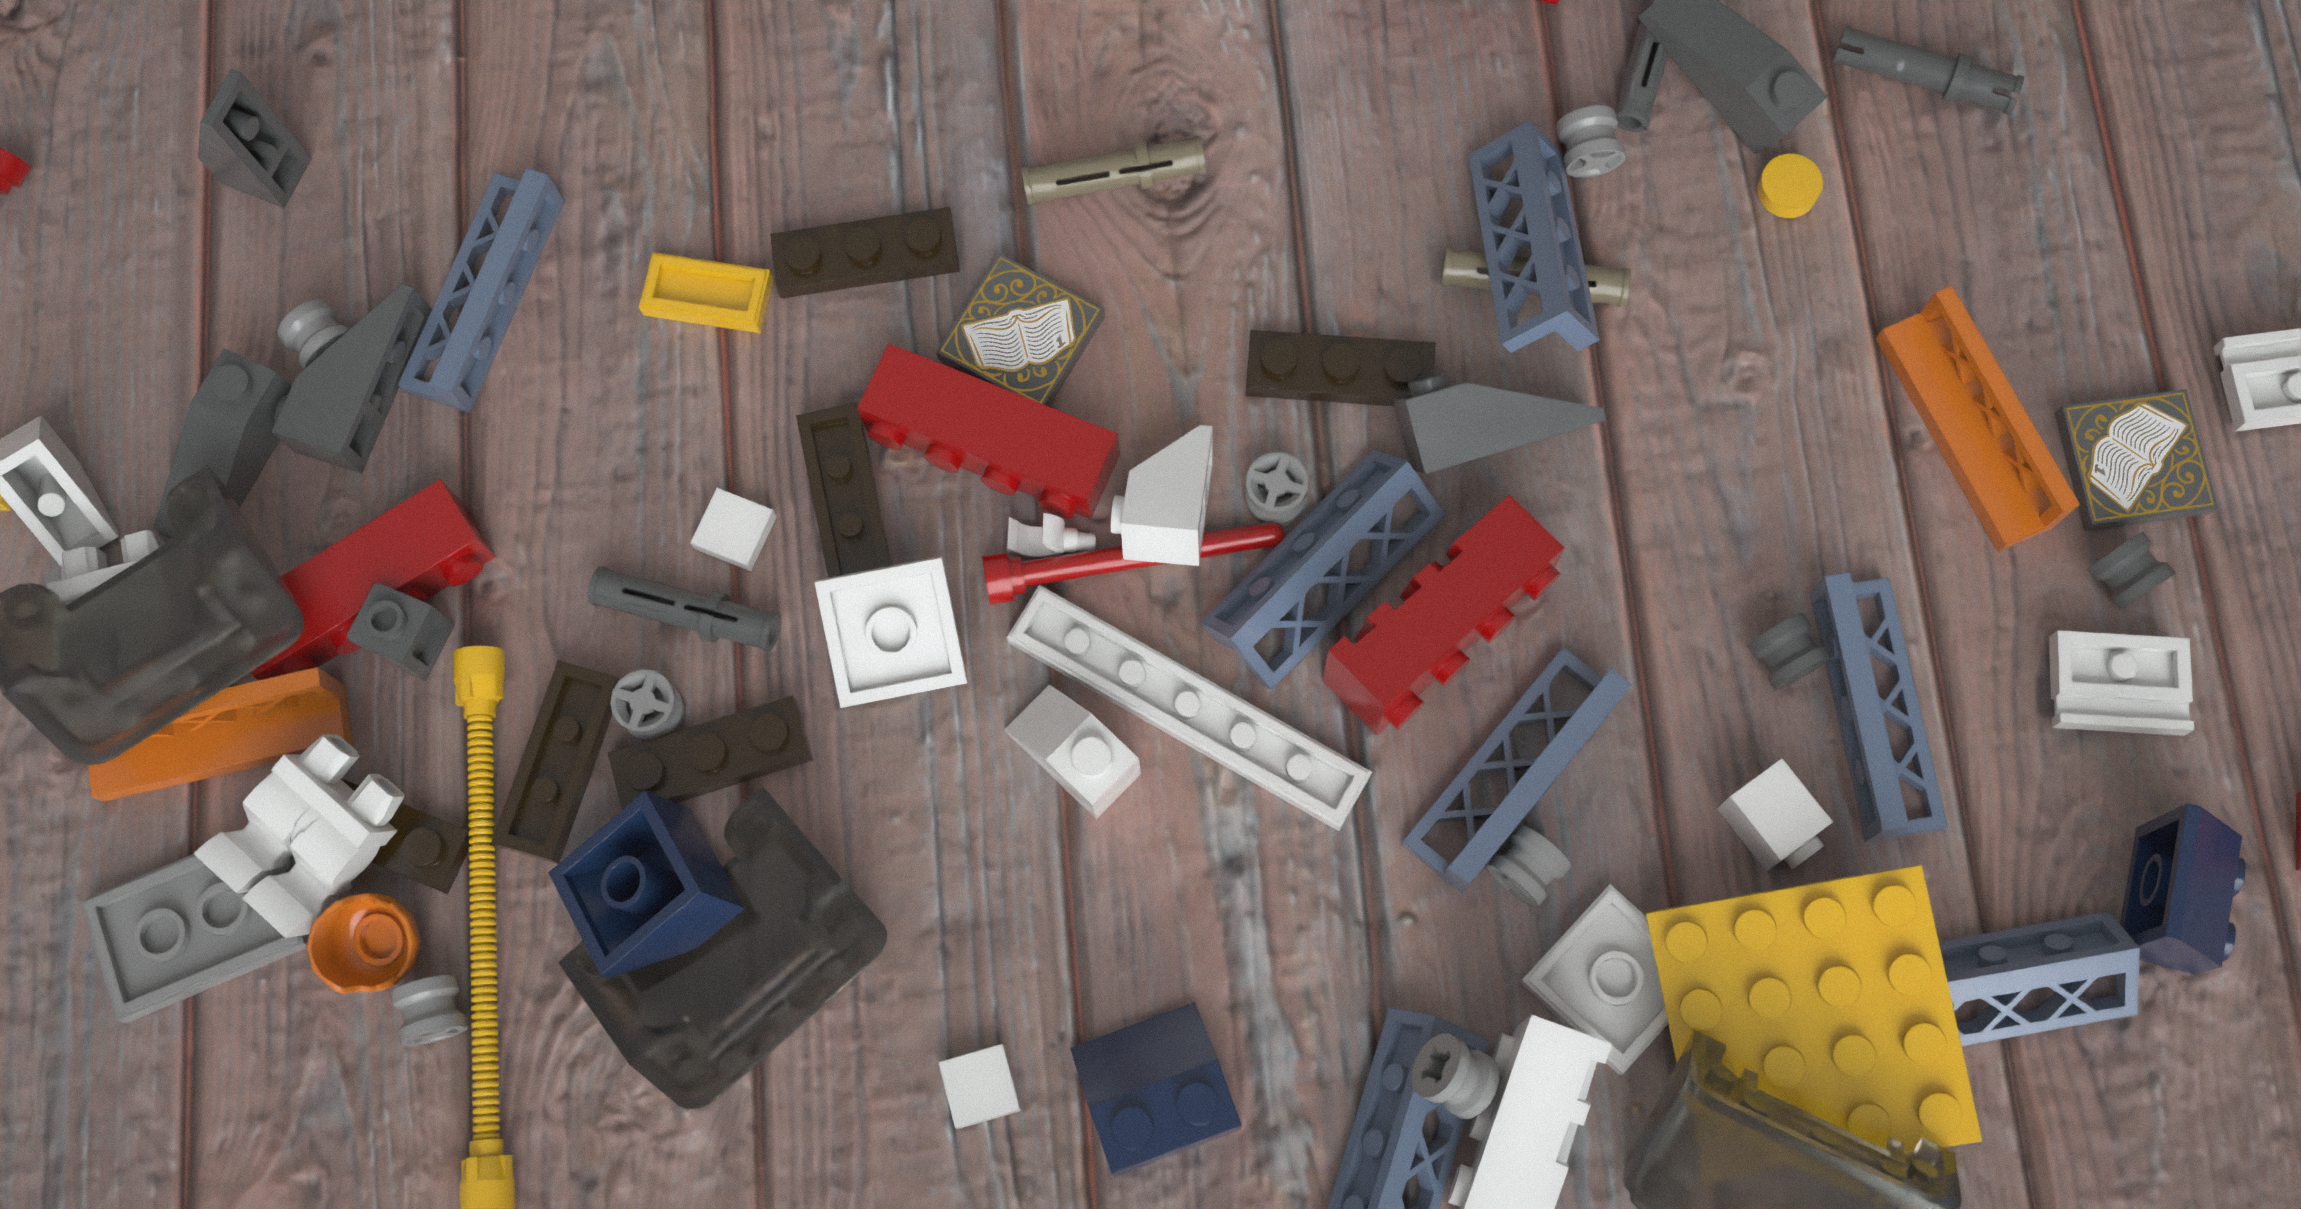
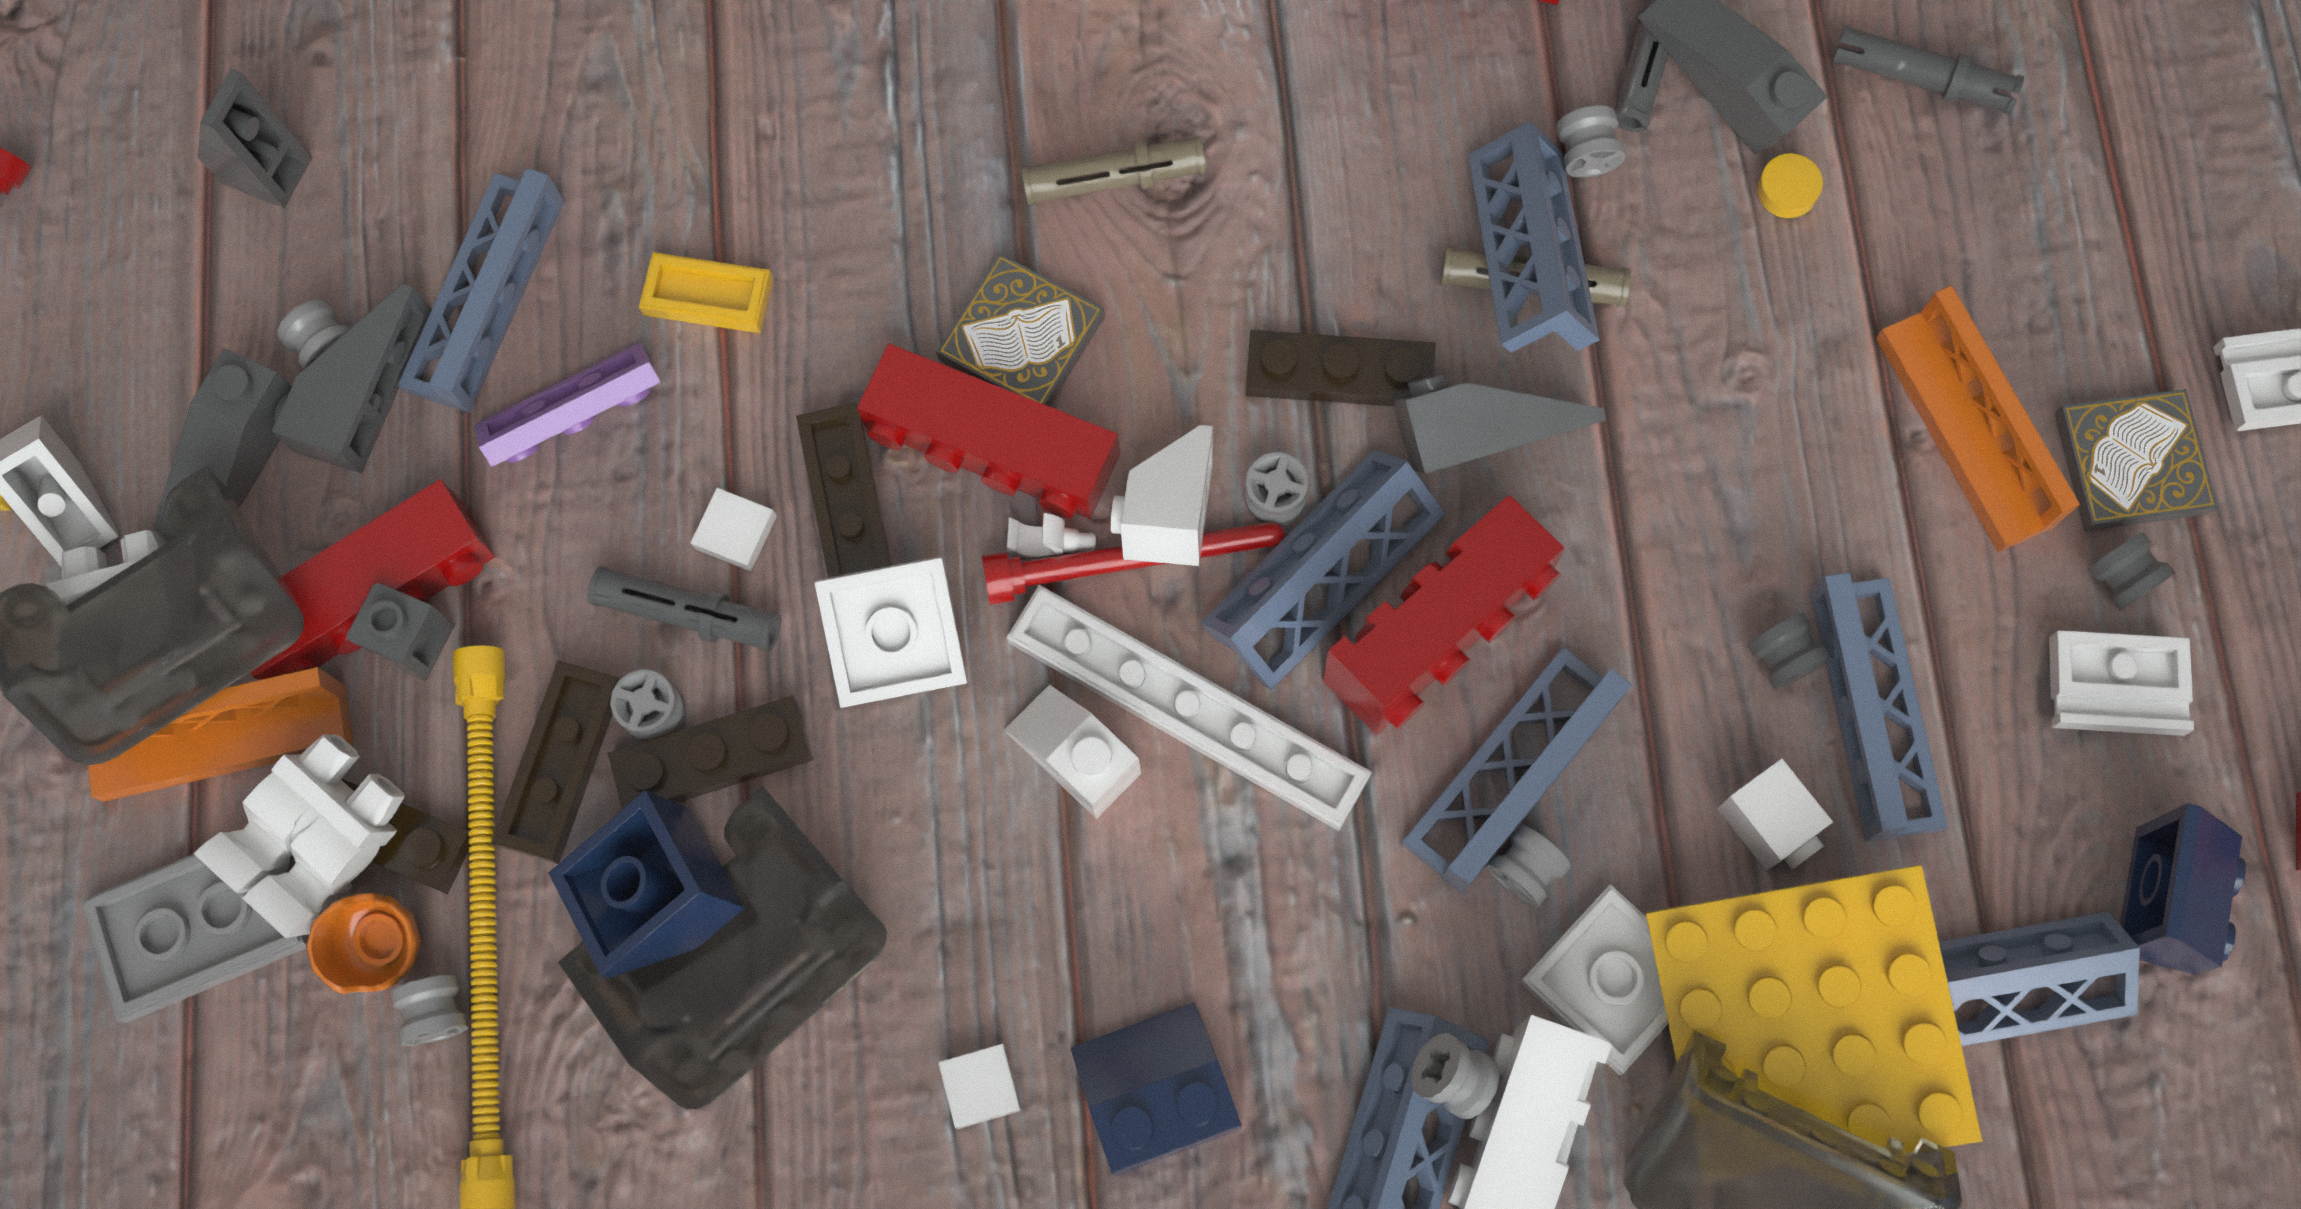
(567, 405): none -> medium lavender plate
(864, 252): dark brown plate -> none

